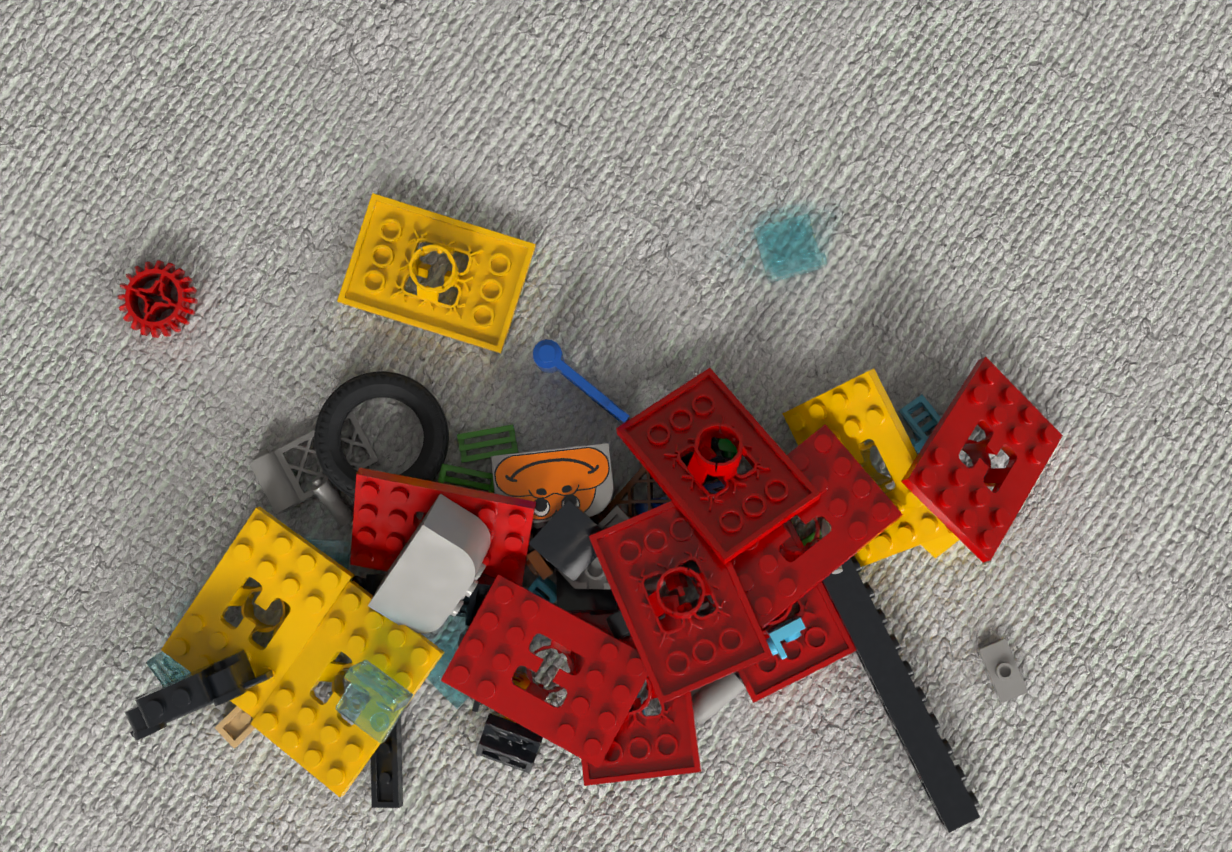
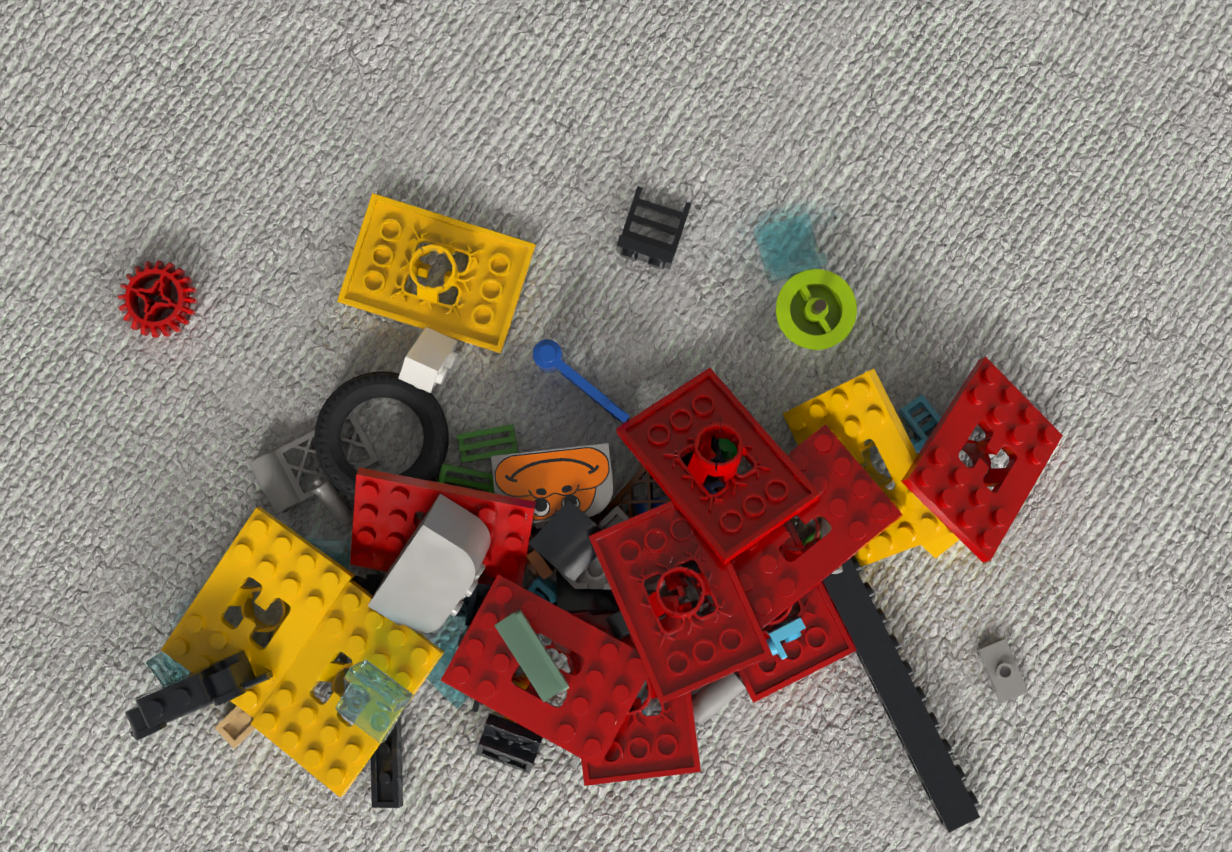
(429, 360): none -> white brick
(531, 655): none -> sand green panel
(637, 246): none -> black plate
(816, 309): none -> lime piece

